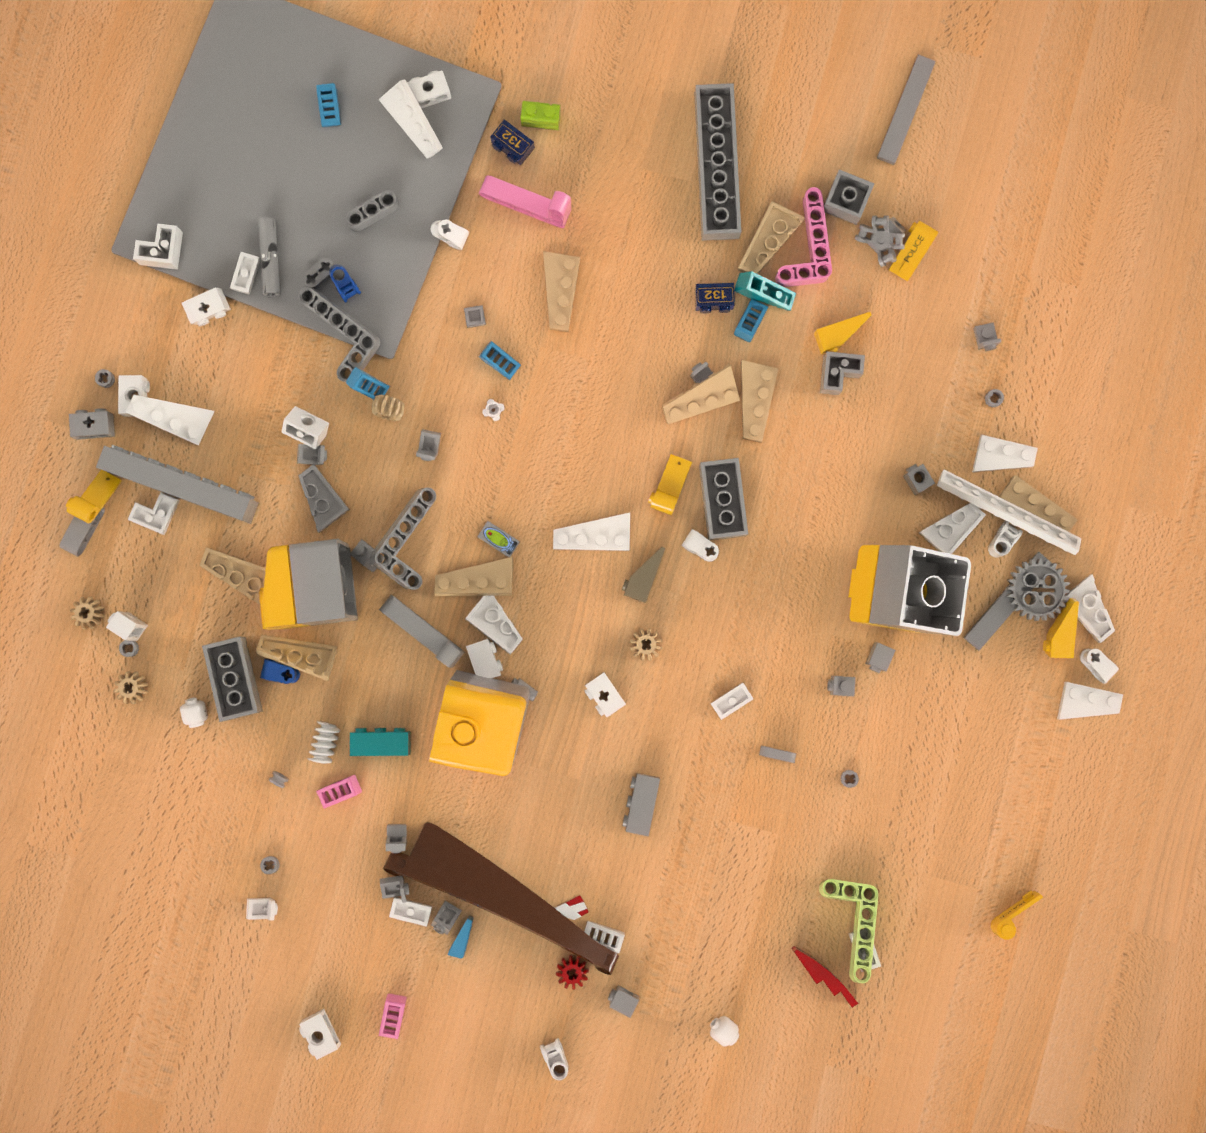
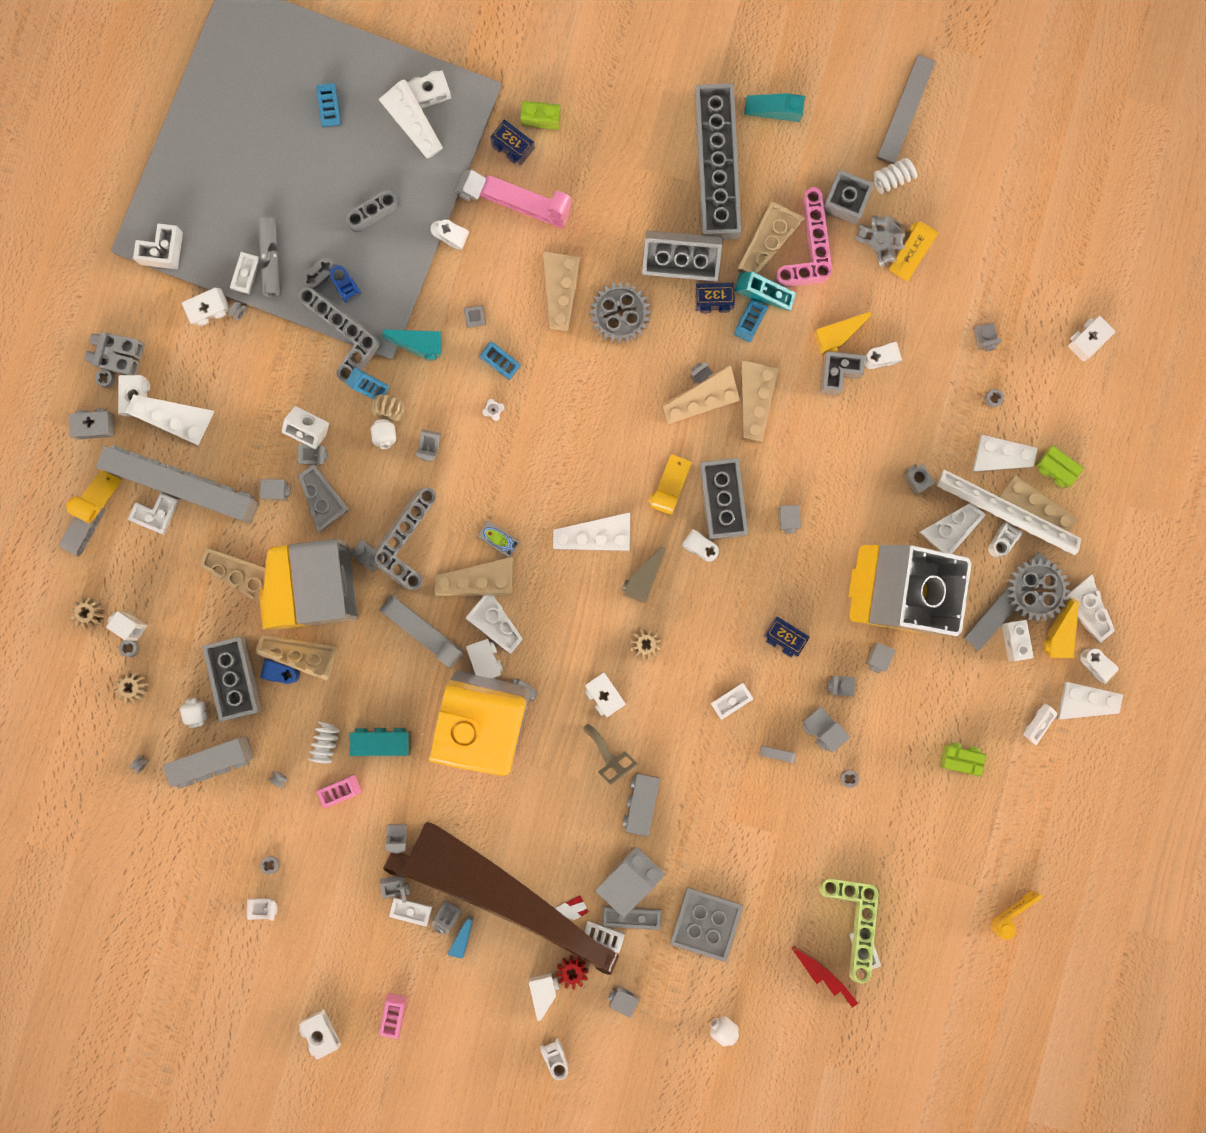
(108, 351): none -> light grey hips
(139, 764): none -> light grey bush
(204, 763): none -> light grey brick
(237, 311): none -> light grey bush
(274, 489): none -> light grey brick
(383, 434): none -> white head
(421, 343): none -> teal slope
(470, 185): none -> brick
(543, 993): none -> white slope
(611, 761): none -> dark tan piece
(615, 296): none -> light grey gear
(630, 882): none -> light grey slope
(637, 918): none -> light grey tile
(682, 255): none -> light grey brick
(706, 924): none -> light grey plate
(776, 106): none -> teal slope
(786, 637): none -> clear blue brick
(789, 518): none -> light grey brick
(825, 730): none -> light grey brick
(885, 355): none -> white piece
(893, 174): none -> white piece
(963, 760): none -> lime brick
(1017, 640): none -> white brick
(1040, 724): none -> white plate
(1059, 467): none -> lime brick
(1100, 333): none -> white brick

